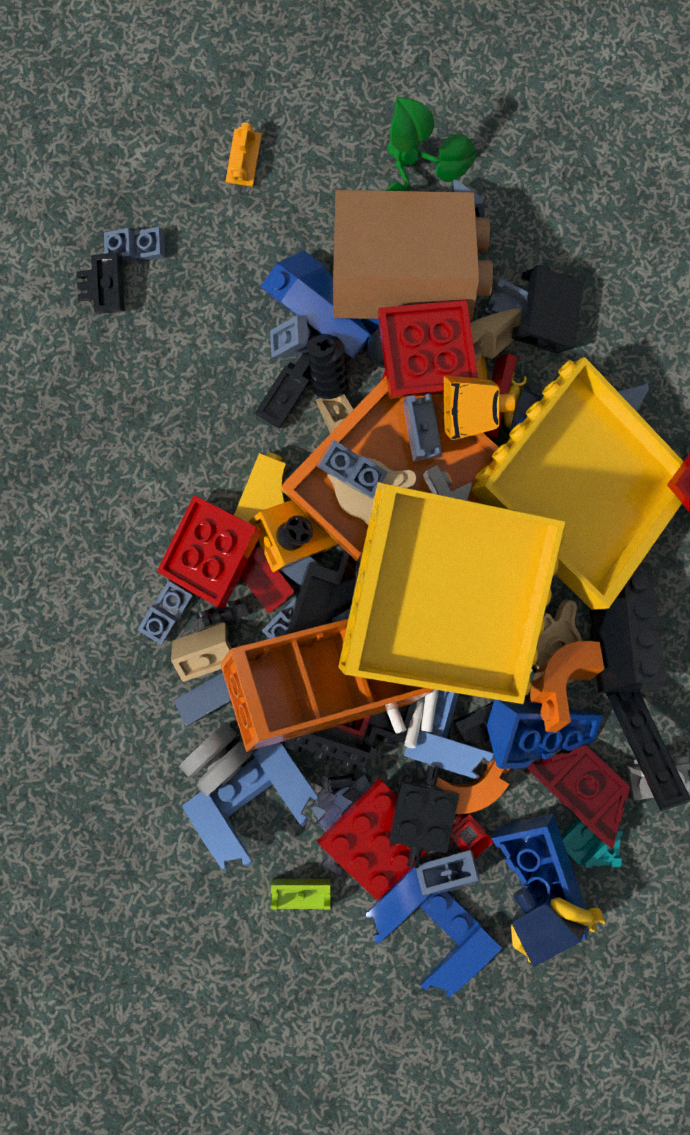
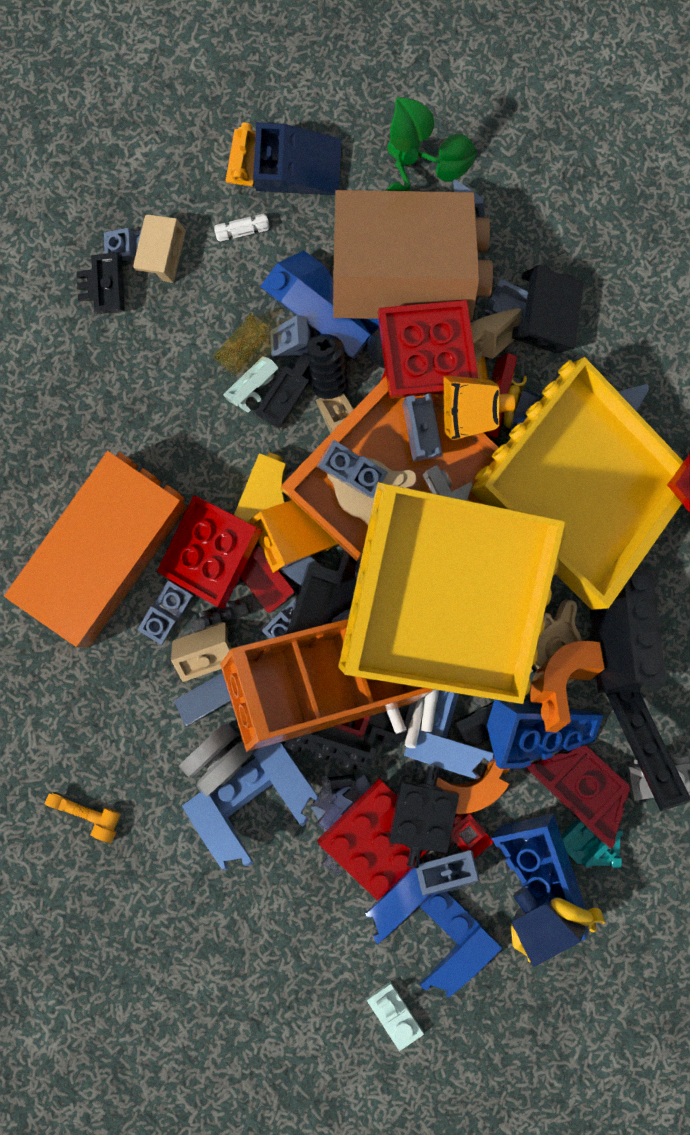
(97, 549): none -> orange container
(103, 822): none -> light orange brick
(160, 246): none -> tan panel
(241, 227): none -> white axle
(242, 344): none -> clear yellow hinge
(259, 374): none -> light aqua plate
(295, 160): none -> dark blue slope
(300, 528): black wheel -> none
(300, 894): lime hinge -> none
(395, 1016): none -> light aqua plate

